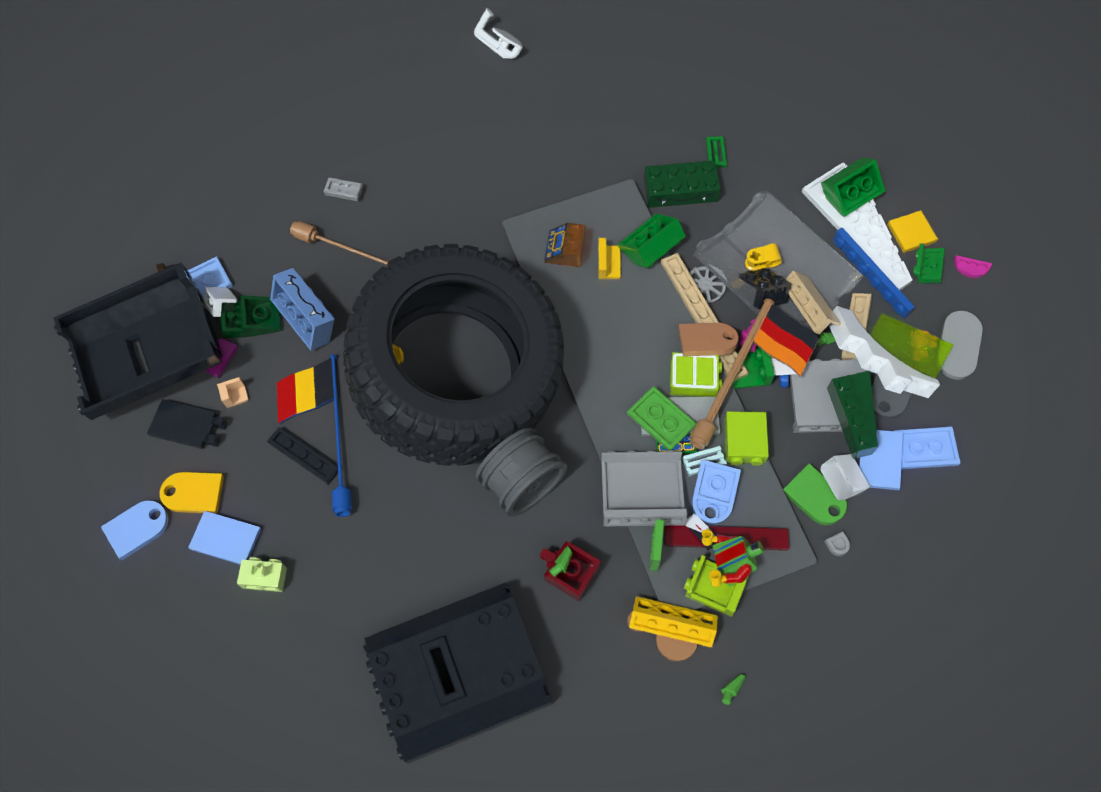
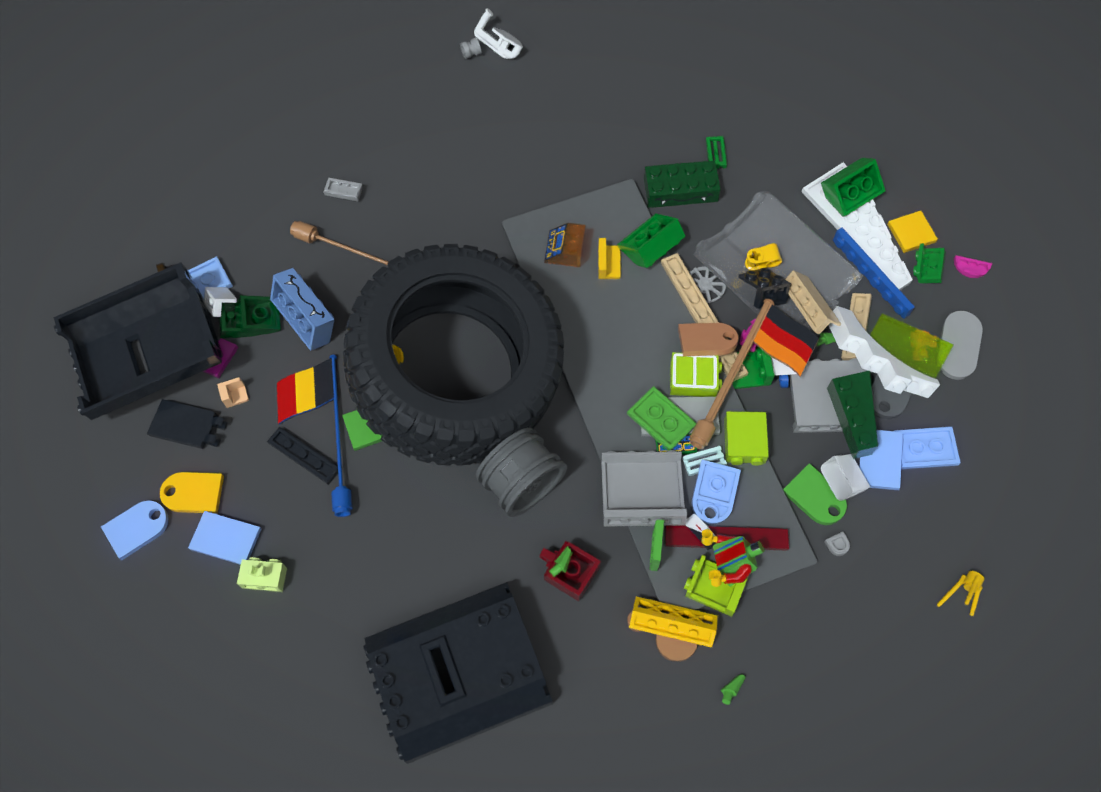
(359, 432): none -> bright green tile
(470, 48): none -> light grey wheel
(973, 584): none -> yellow plant

